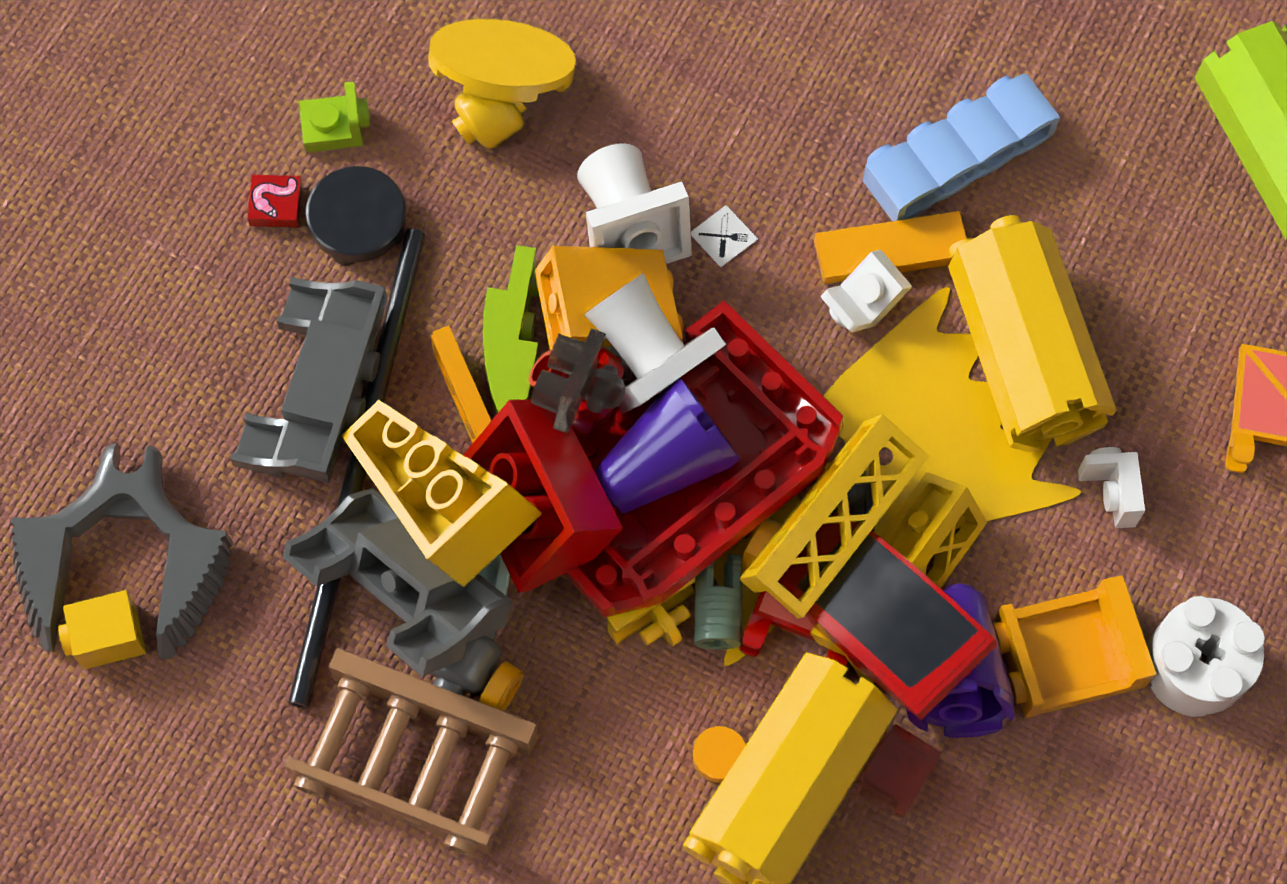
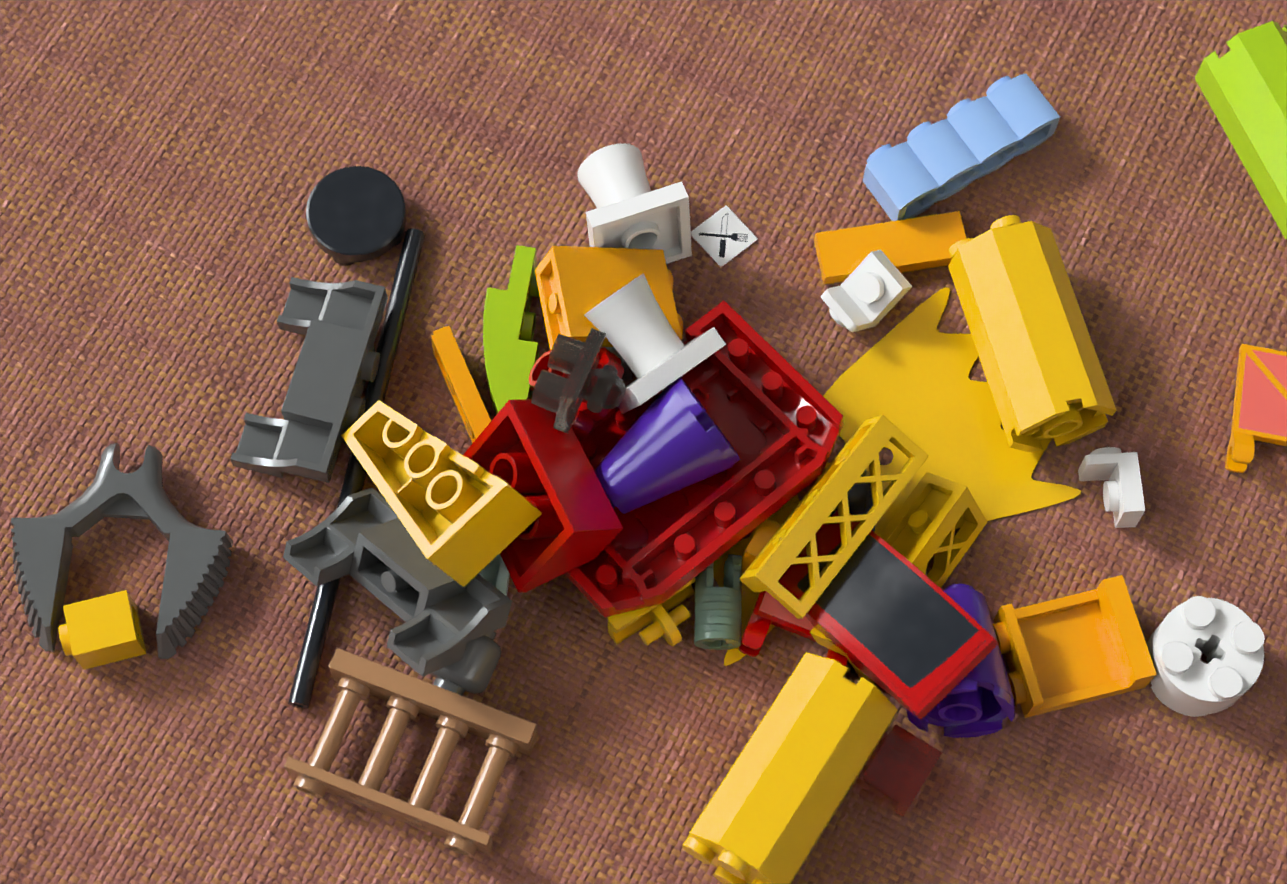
(274, 201): red tile -> none
(334, 121): lime bracket -> none
(487, 120): yellow head -> none
(501, 59): yellow tile -> none
(502, 686): light orange tile -> none
(716, 752): light orange tile -> none

